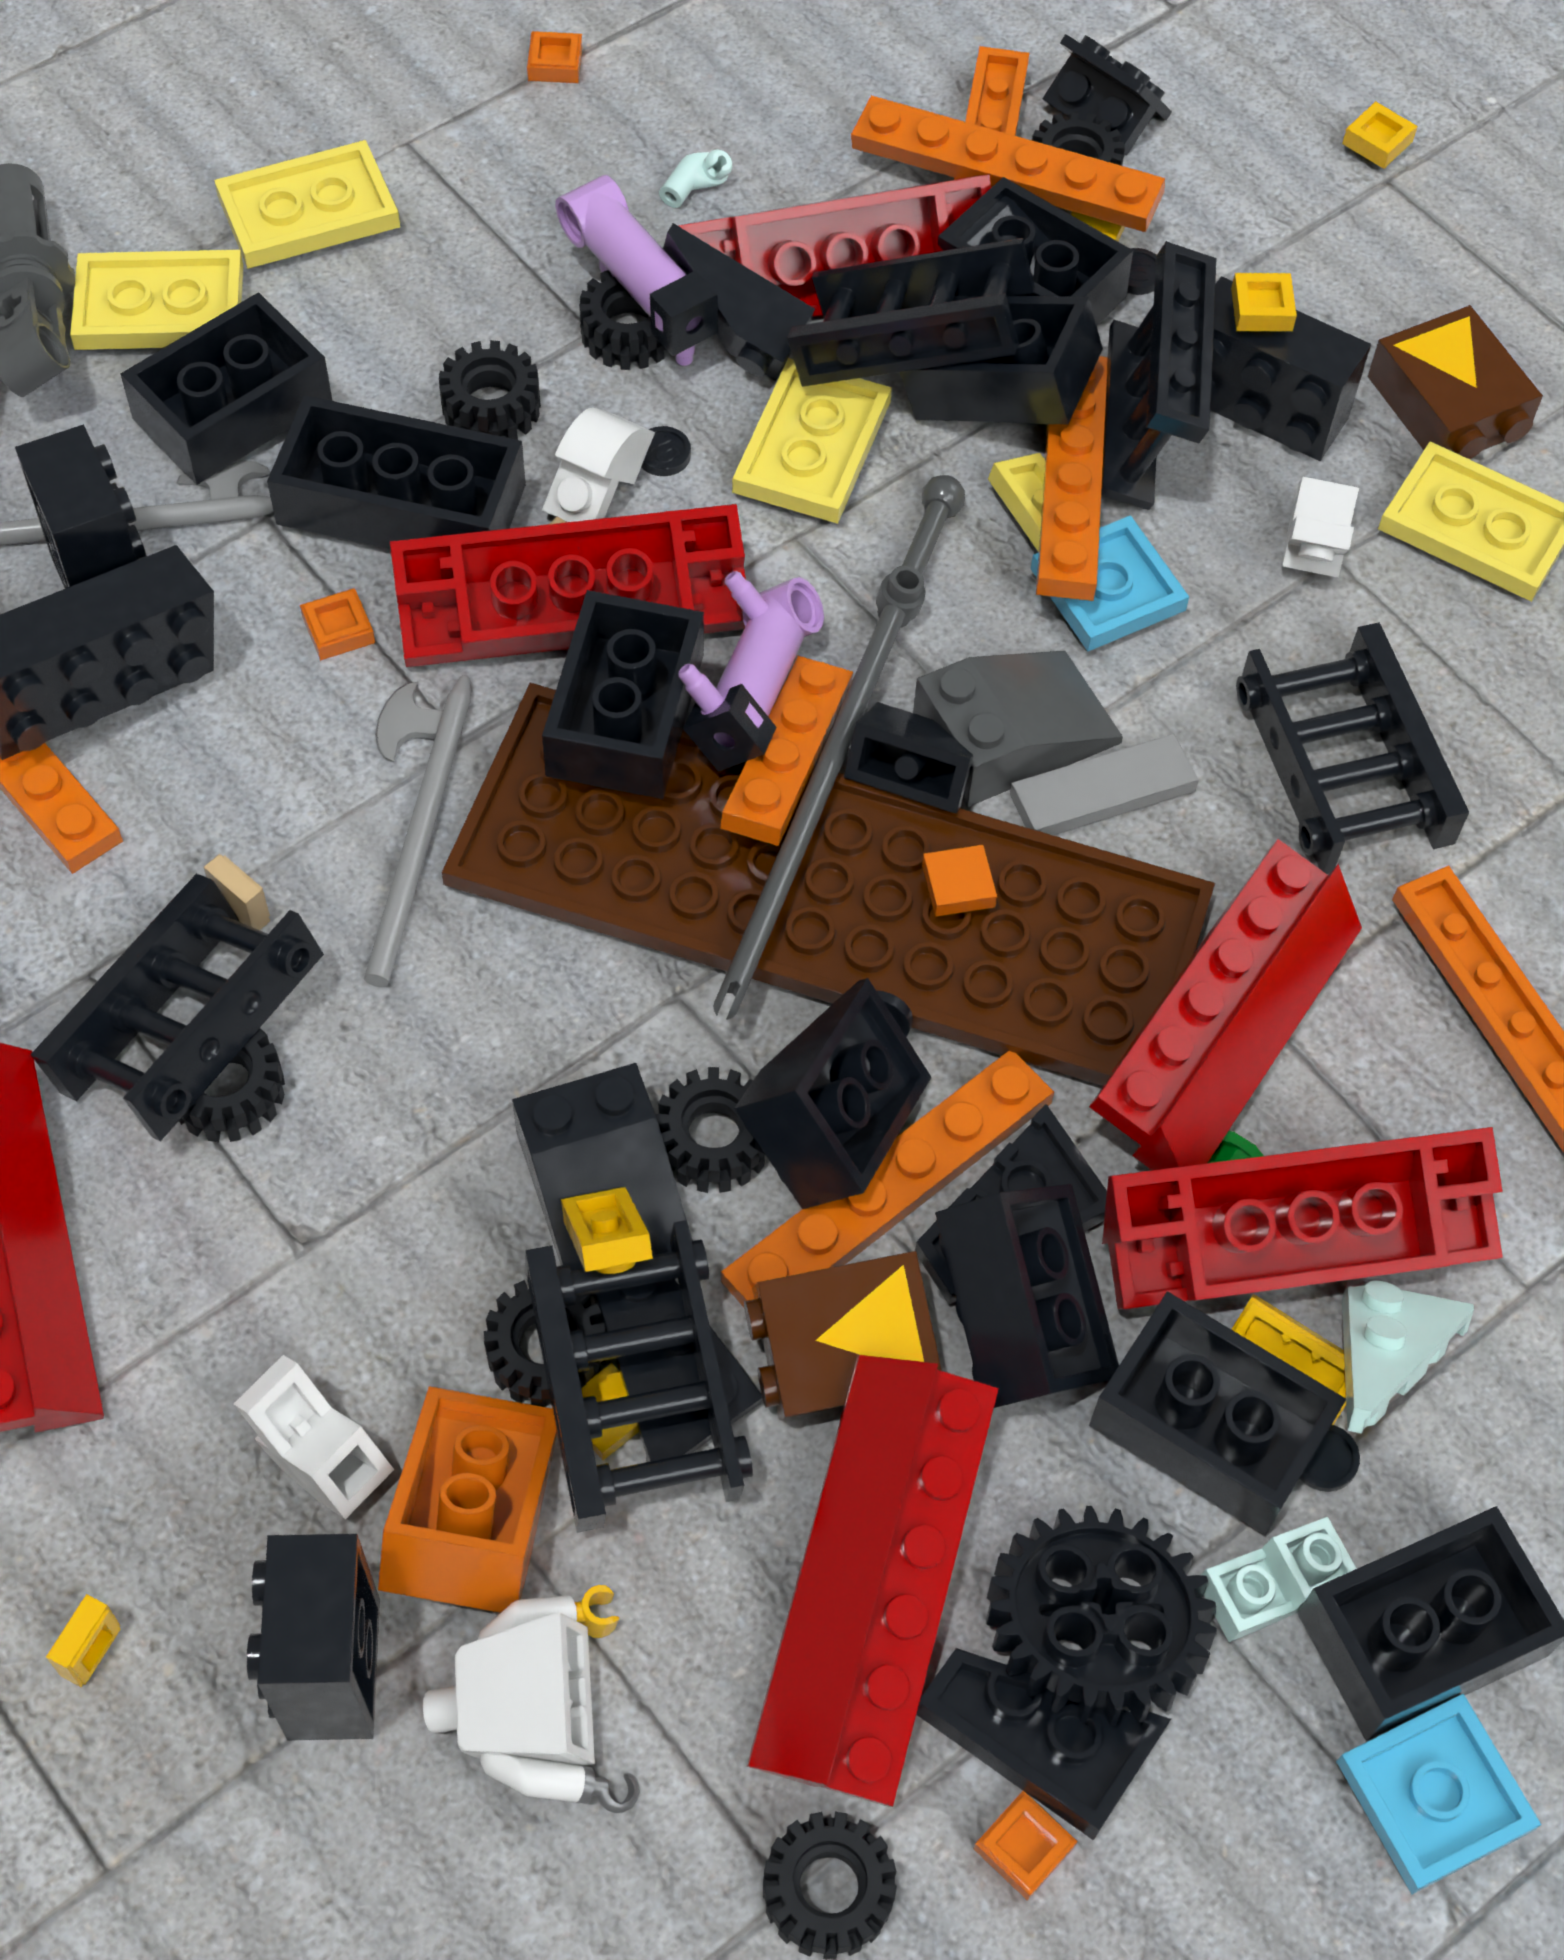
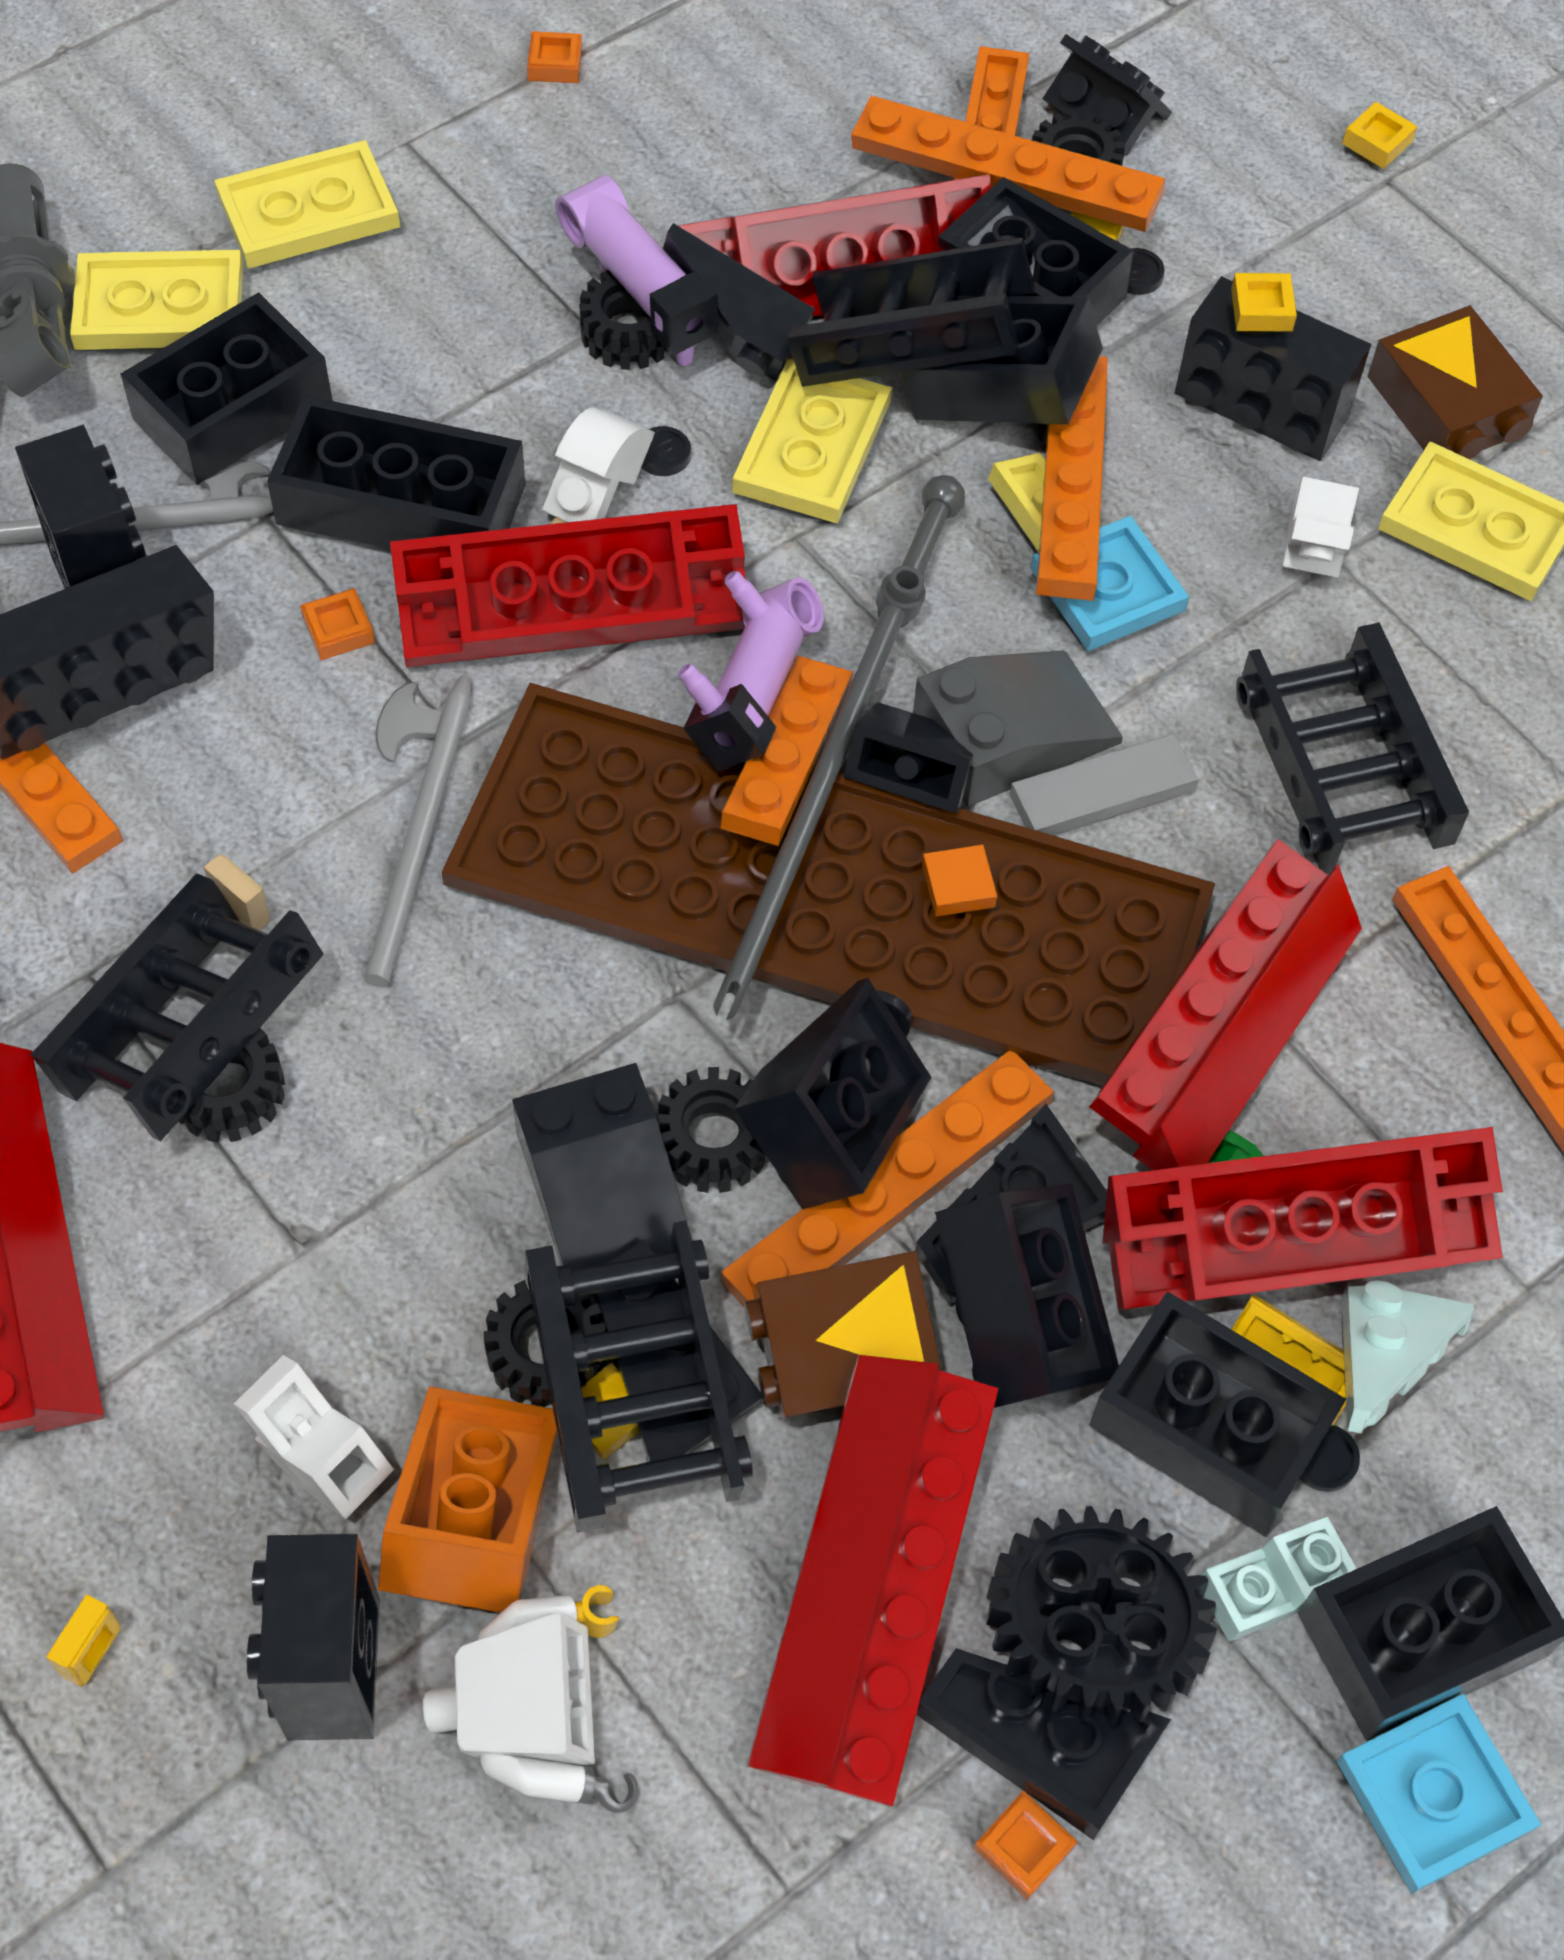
(490, 369): black tyre -> none
(606, 1231): yellow plate -> none
(621, 694): black brick -> none
(695, 173): light aqua arm -> none
(825, 1931): black tyre -> none
(1159, 375): black fence -> none

